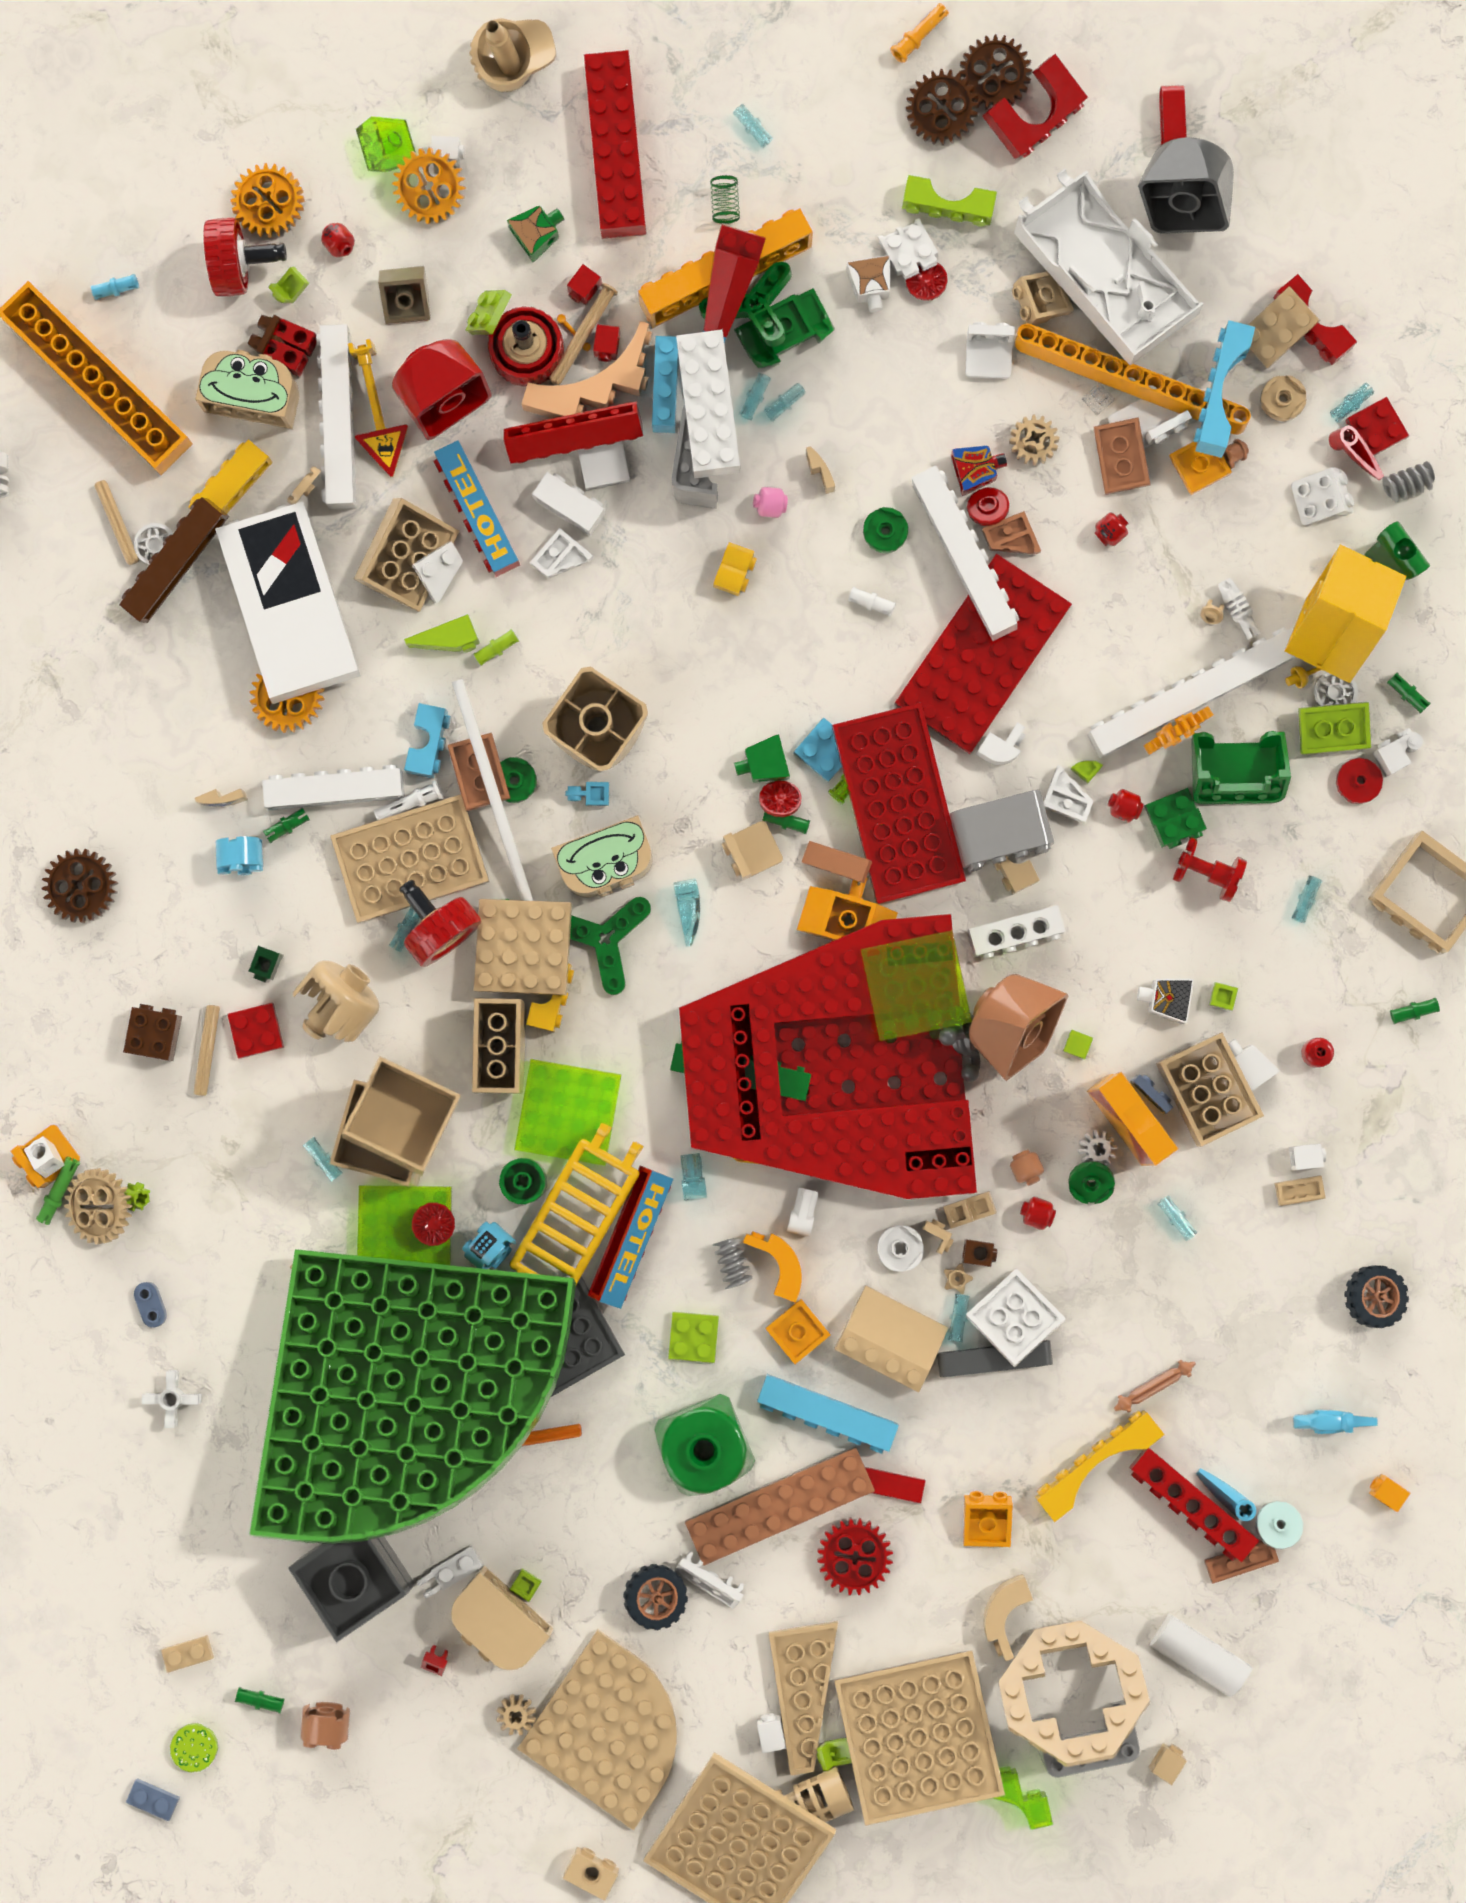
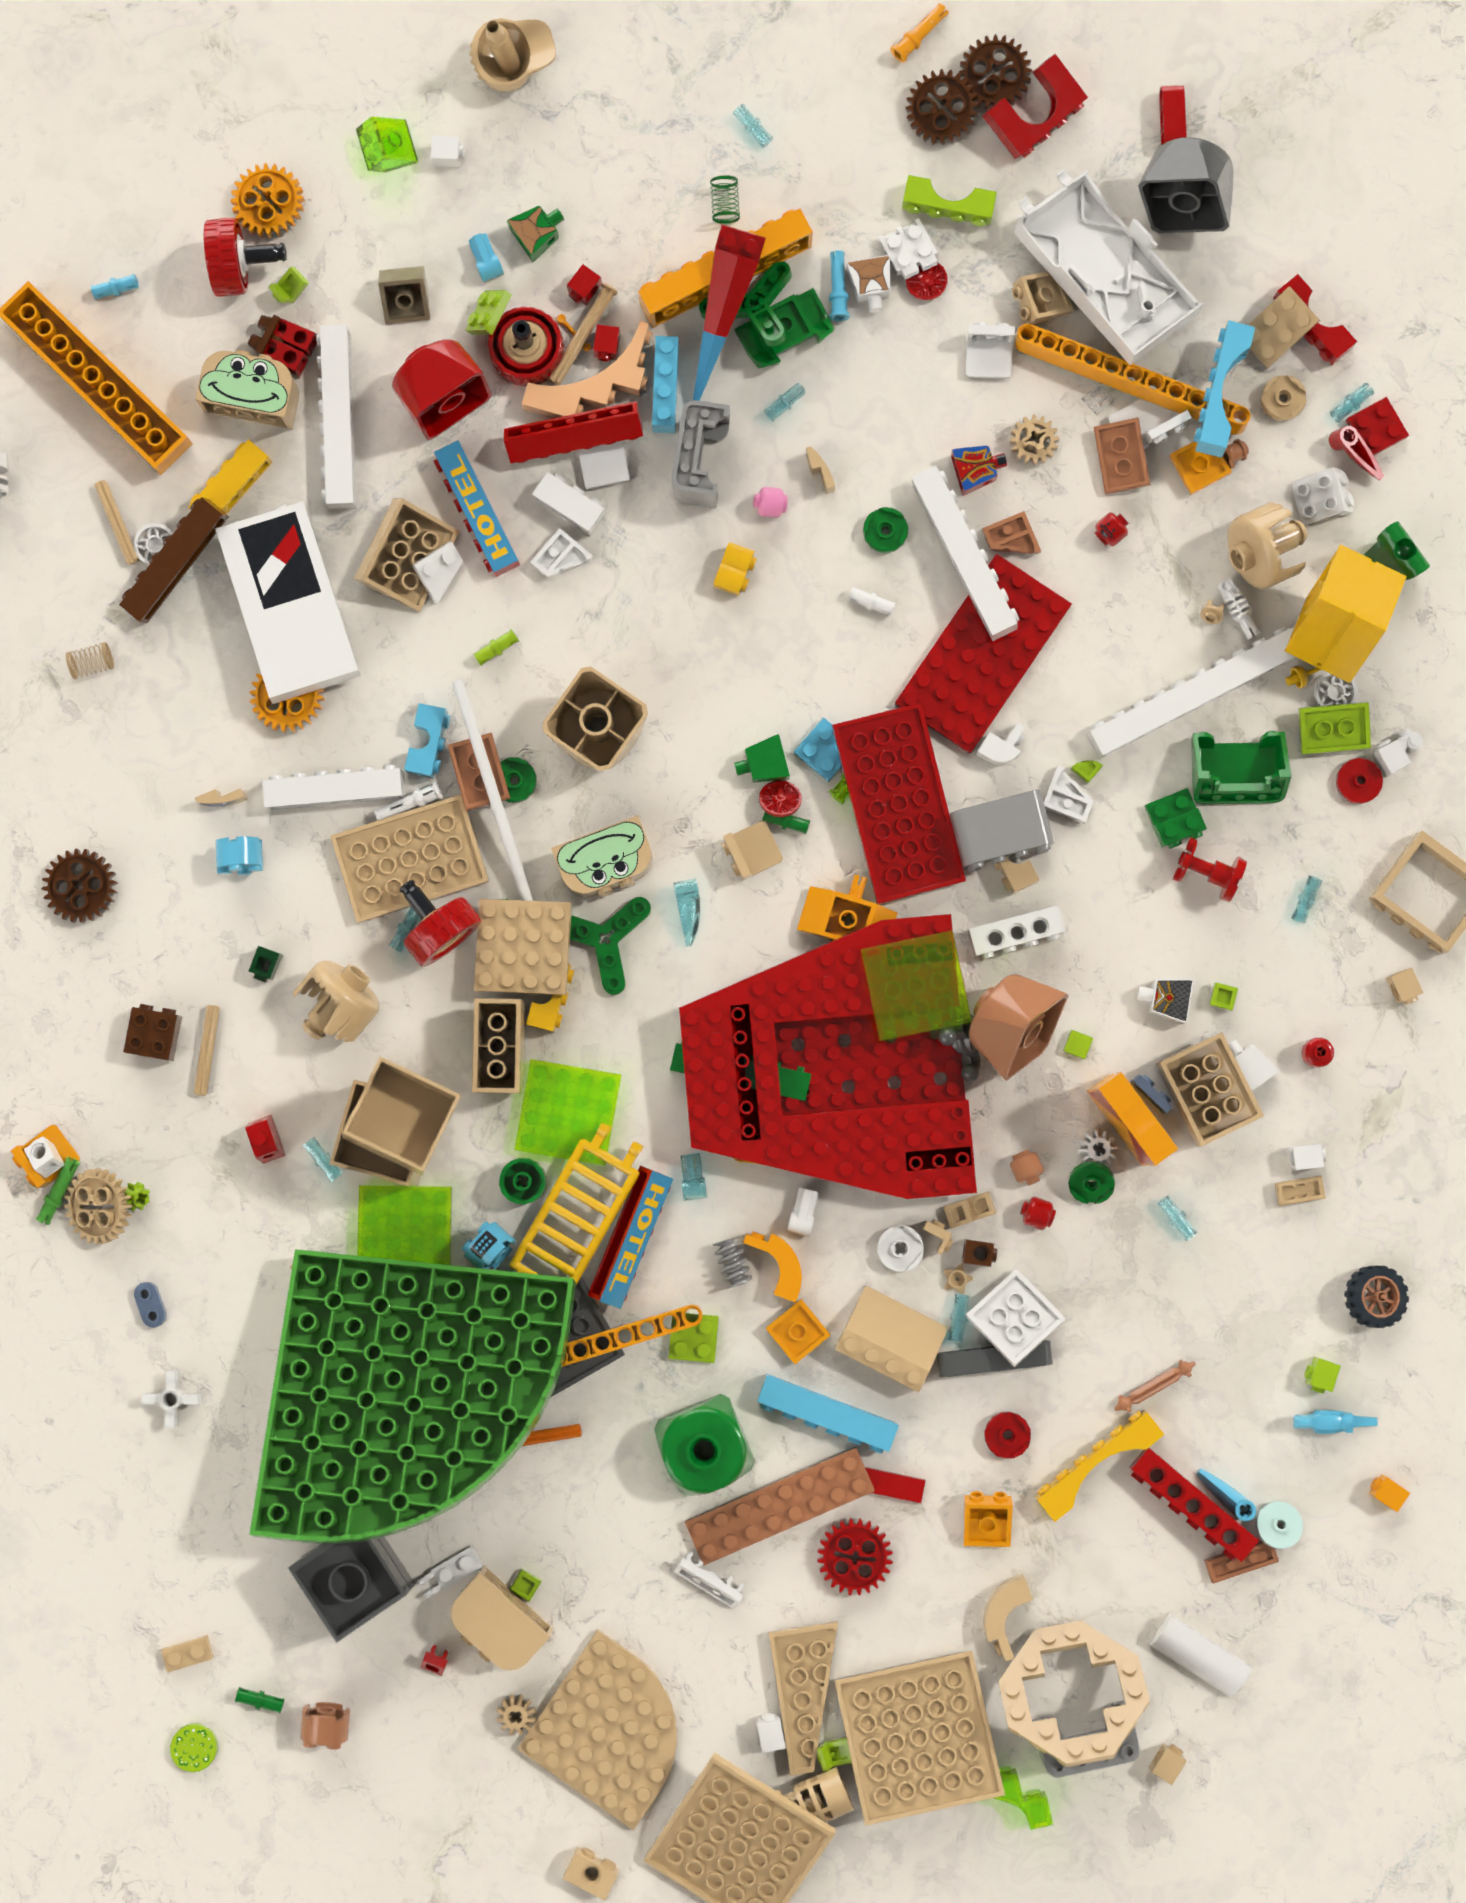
(74, 672): none -> tan piece
(152, 1799): sand blue plate -> none
(255, 1030): red plate -> none
(265, 1139): none -> red torso
(286, 825): green pin -> none
(304, 486): tan plate -> none
(337, 239): red head -> none
(383, 443): yellow piece -> none
(411, 195): light orange gear -> none
(433, 1224): red wheel -> none
(451, 636): lime slope -> none
(487, 261): none -> medium azure piece
(596, 793): medium azure plate -> none
(615, 144): red brick -> none
(636, 1333): none -> light orange beam
(673, 1609): black wheel -> none
(708, 404): white brick -> none
(755, 396): clear light blue pin -> none
(836, 862): nougat tile -> none
(838, 296): none -> medium azure pin
(988, 506): red wheel -> none
(1019, 1439): none -> red plate
(1125, 805): red head -> none
(1171, 734): light orange gear -> none
(1256, 546): none -> tan piece
(1322, 1375): none -> lime brick
(1405, 986): none -> tan brick
(1408, 481): light grey piece -> none
(1408, 693): green pin -> none
(1414, 1010): green pin -> none

